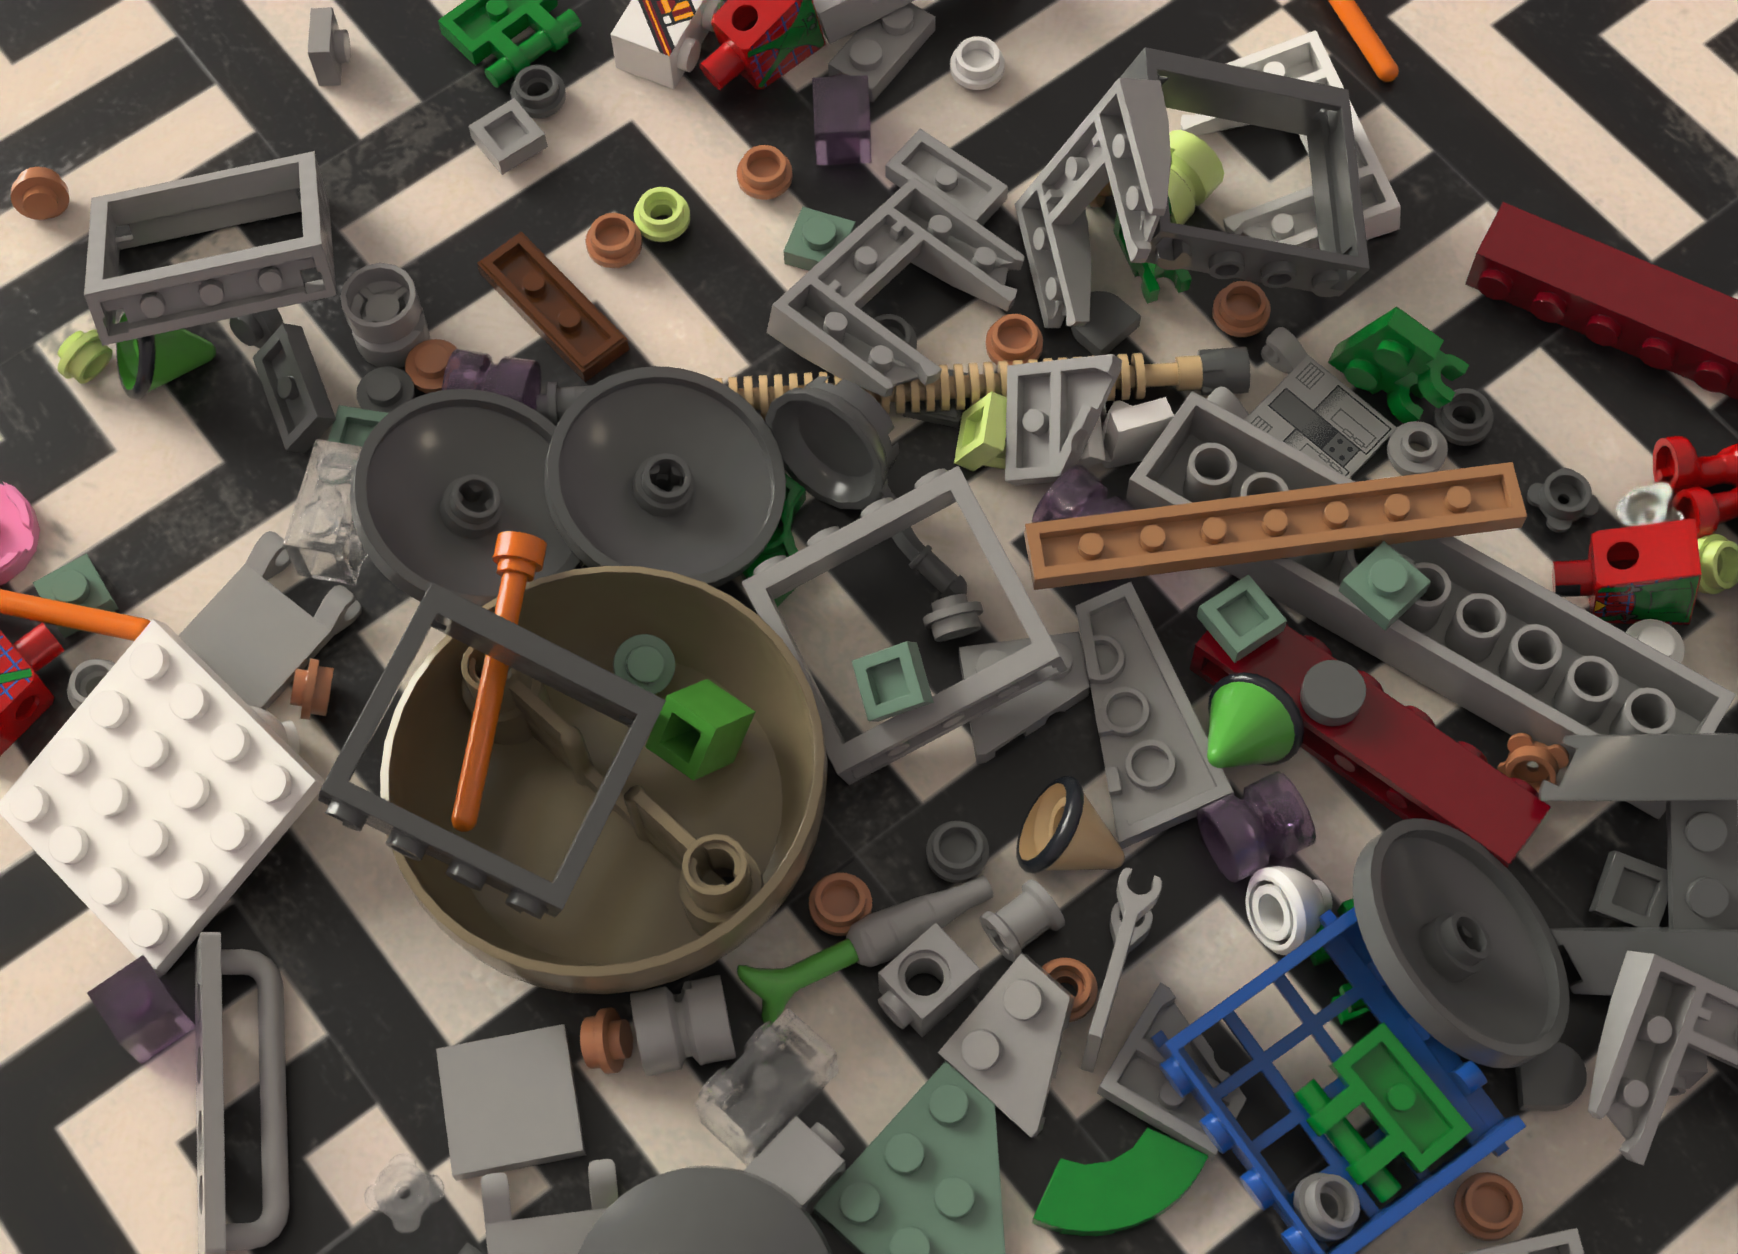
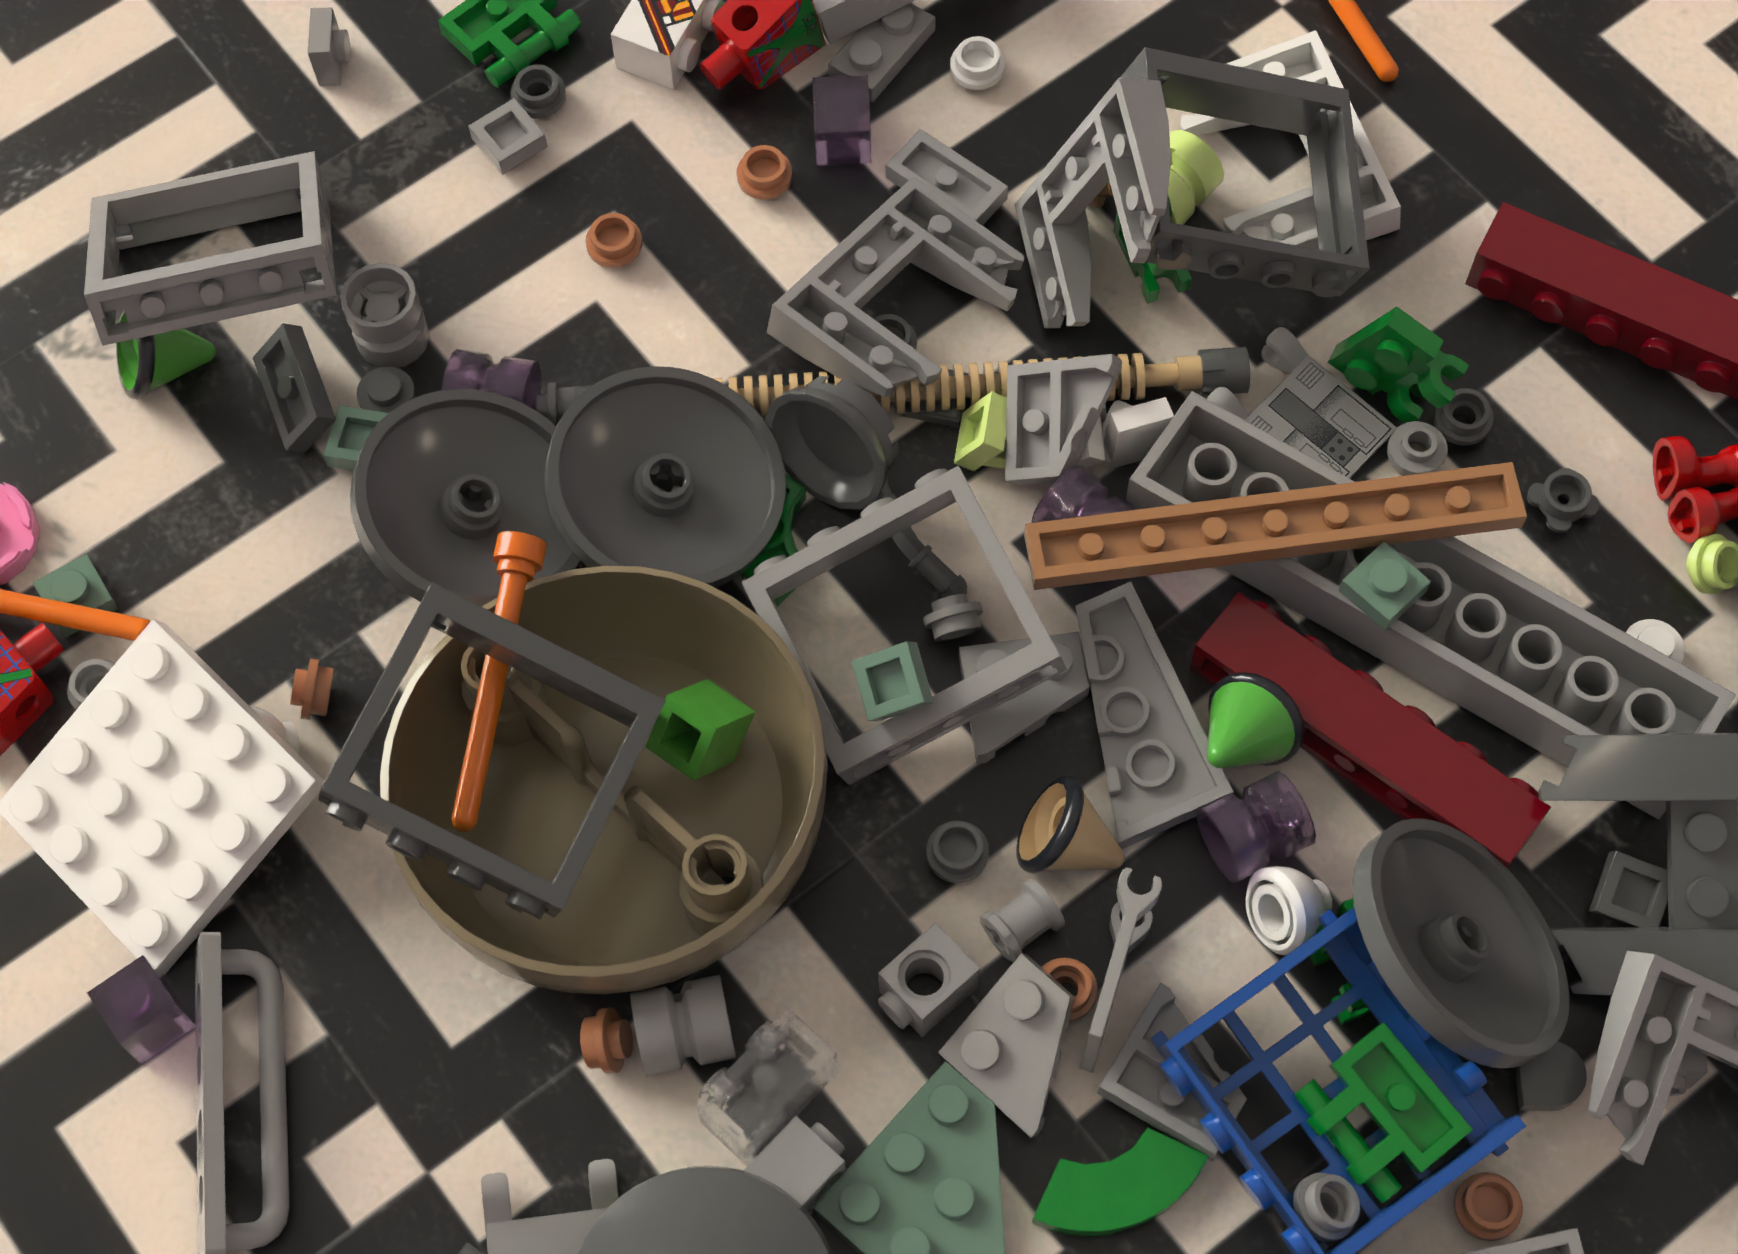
(39, 193): nougat plate -> none
(83, 356): yellowish green plate -> none
(256, 327): dark grey plate -> none
(258, 634): light grey flag -> none
(321, 528): clear brick -> none
(385, 1192): clear plate -> none
(428, 363): nougat plate -> none
(510, 1102): light grey tile -> none
(553, 306): reddish brown tile -> none
(645, 662): sand green plate -> none
(660, 202): yellowish green plate -> none
(814, 237): sand green plate -> none
(839, 902): nougat plate -> none
(868, 942): piece -> none
(1014, 339): nougat plate -> none
(1108, 325): dark grey tile -> none
(1241, 309): nougat plate -> none
(1241, 618): sand green plate -> none
(1332, 693): dark grey tile -> none
(1524, 750): nougat plate -> none
(1636, 573): red torso -> none
(1640, 501): clear smoke plate -> none

